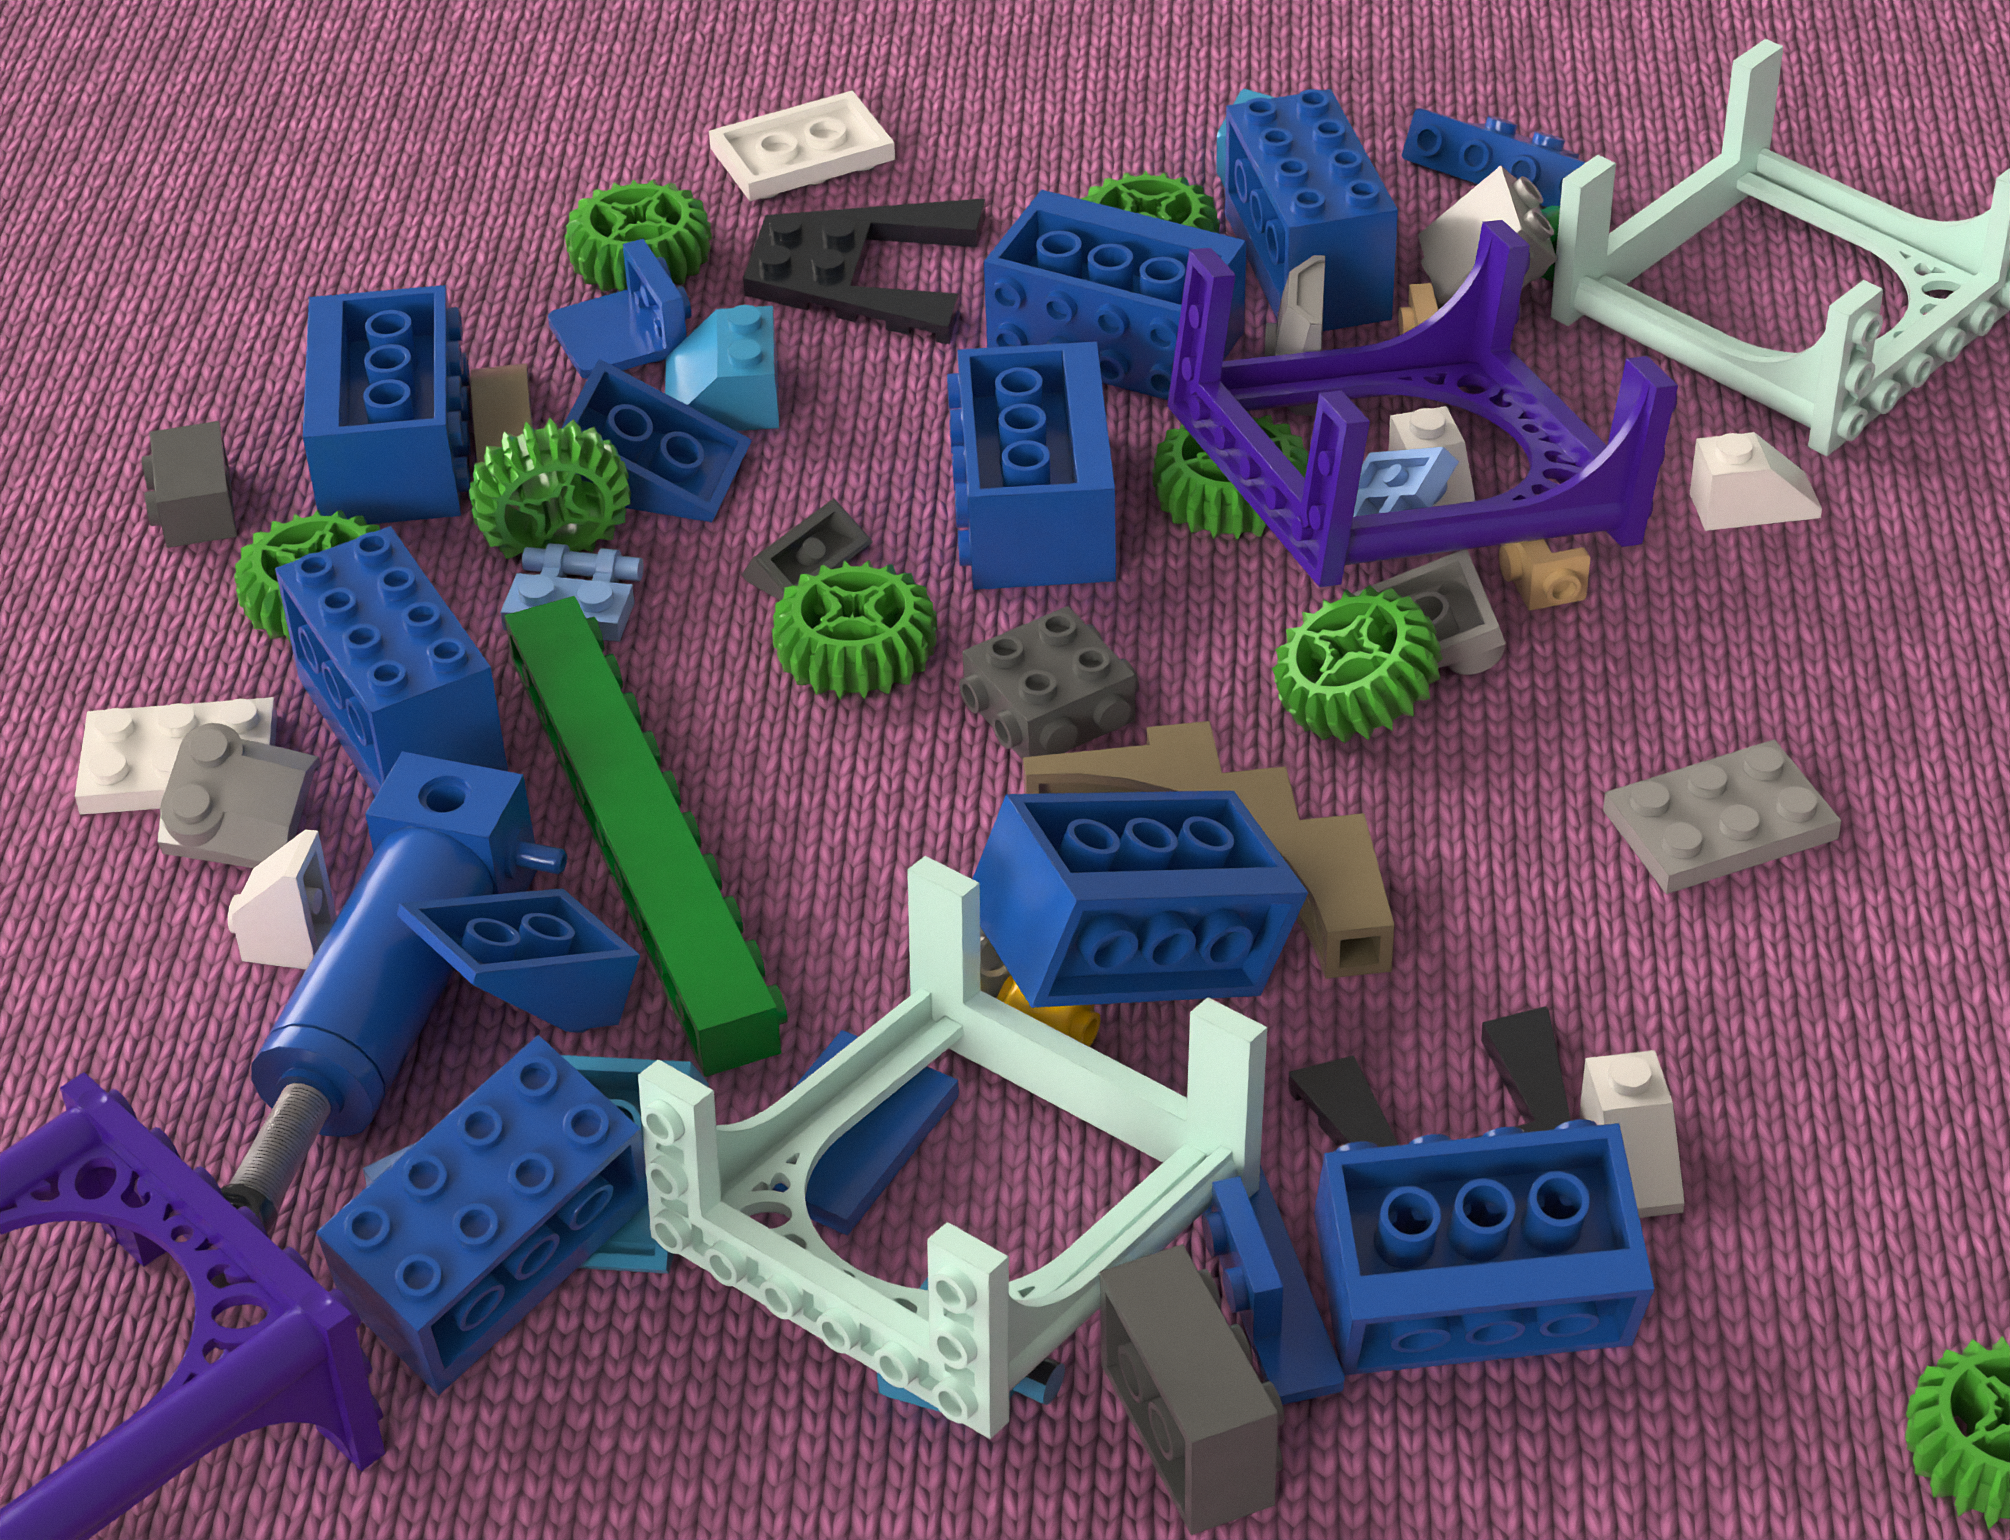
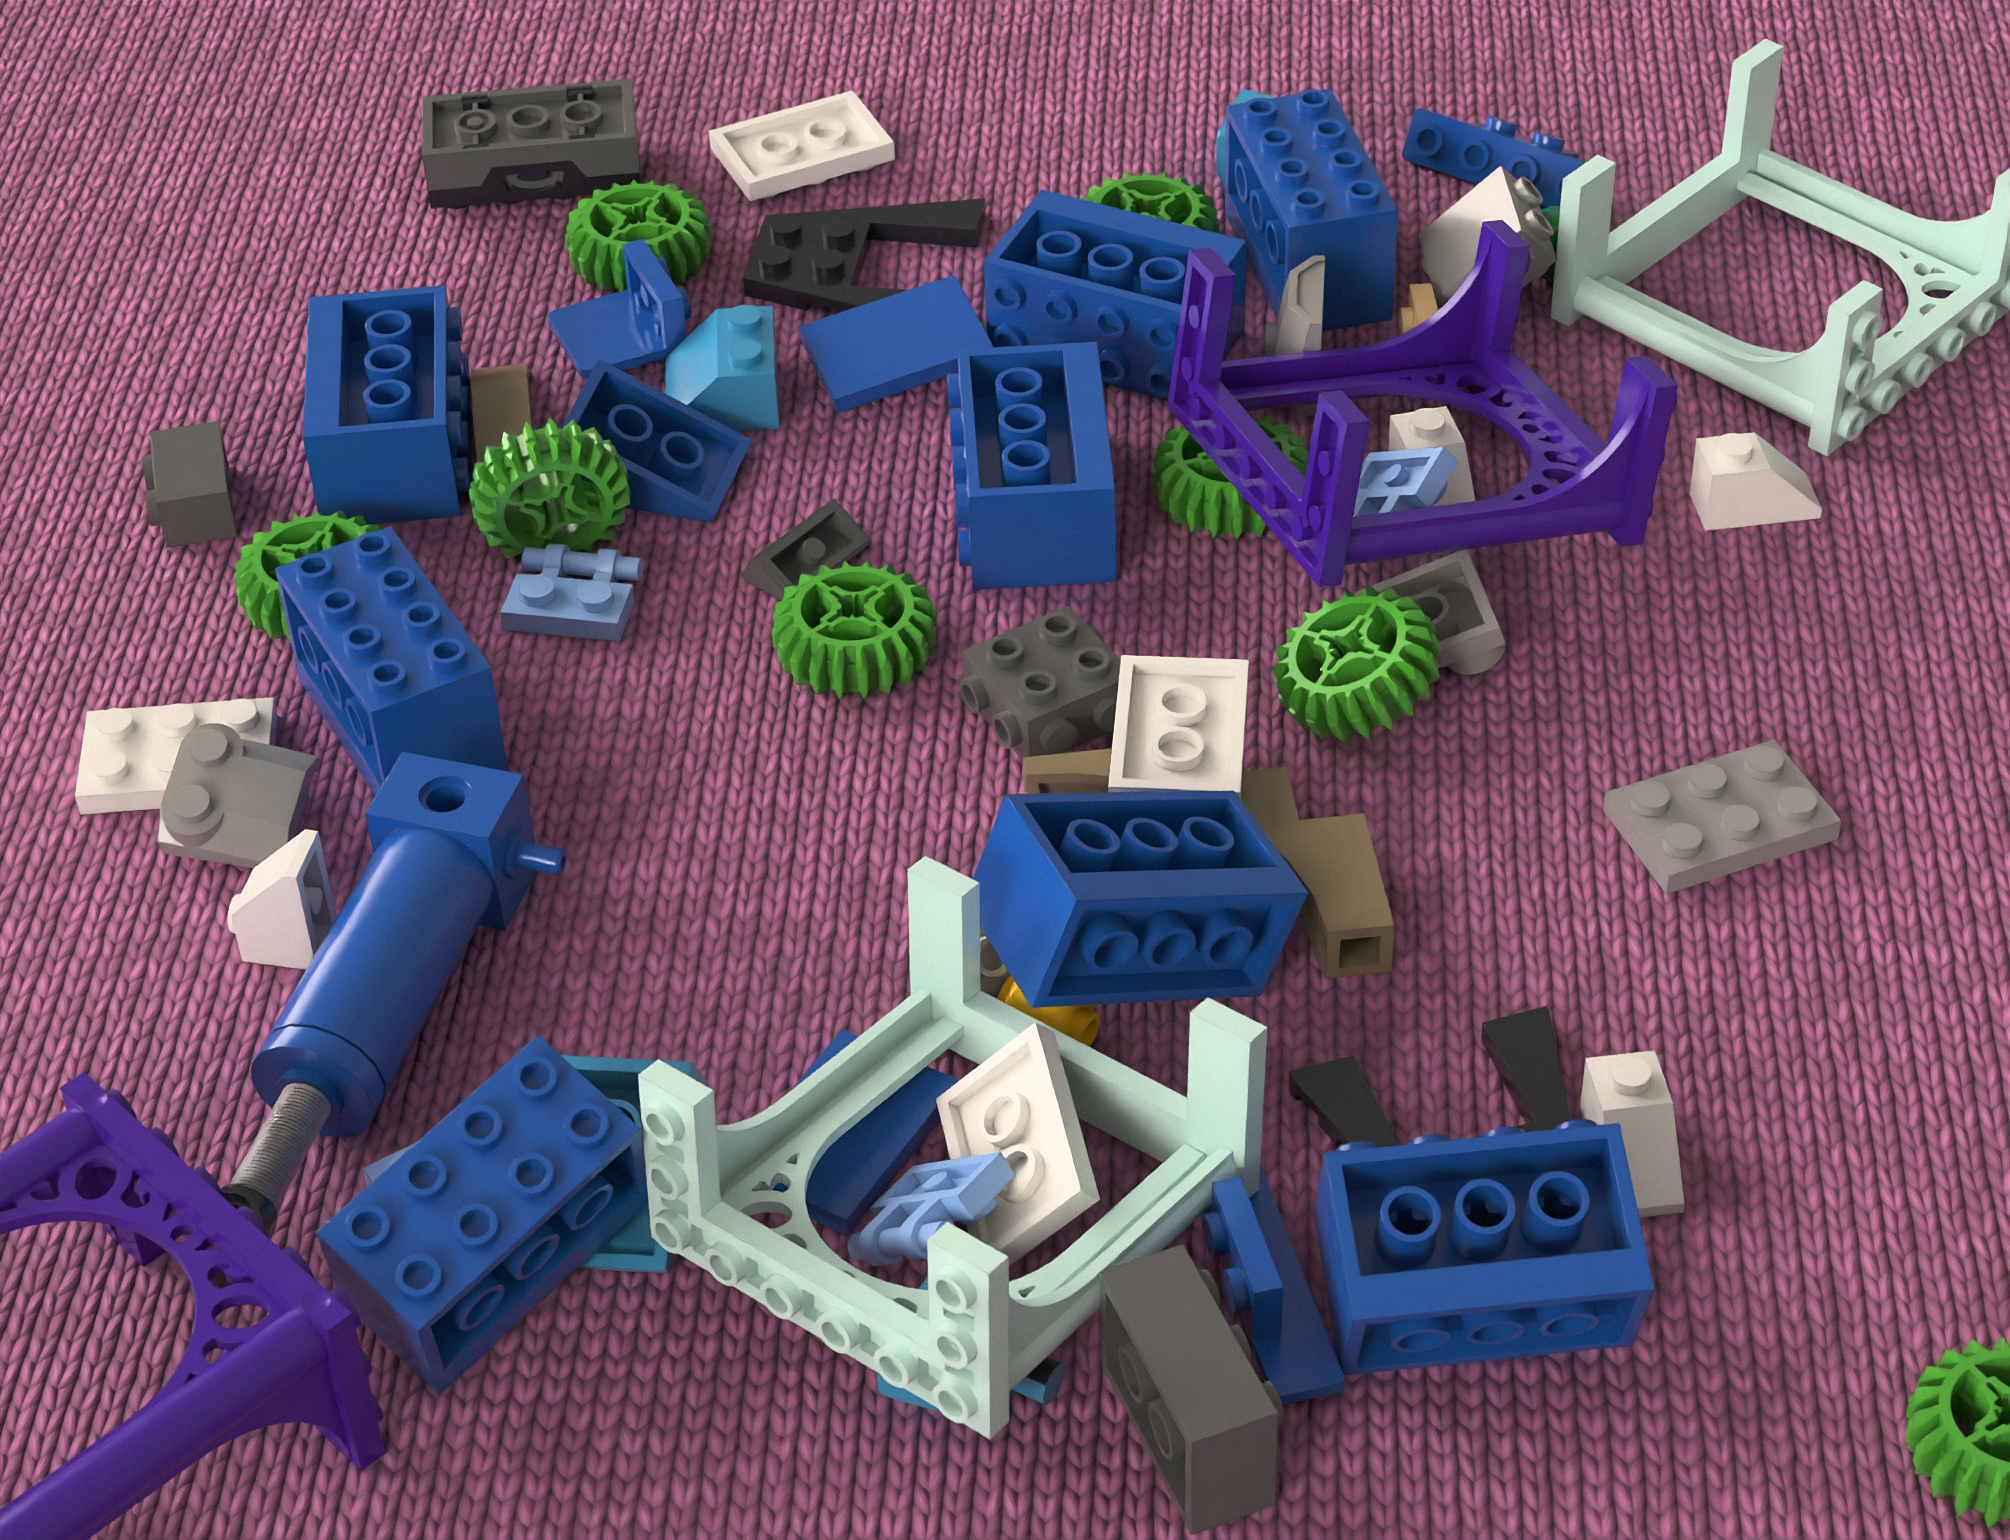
(529, 143): none -> dark grey piece
(533, 953): blue slope -> none
(645, 838): green brick -> none
(893, 343): none -> blue tile
(926, 1201): none -> light blue plate
(1026, 1111): none -> white plate
(1179, 724): none -> white plate
(1545, 576): tan bracket -> none

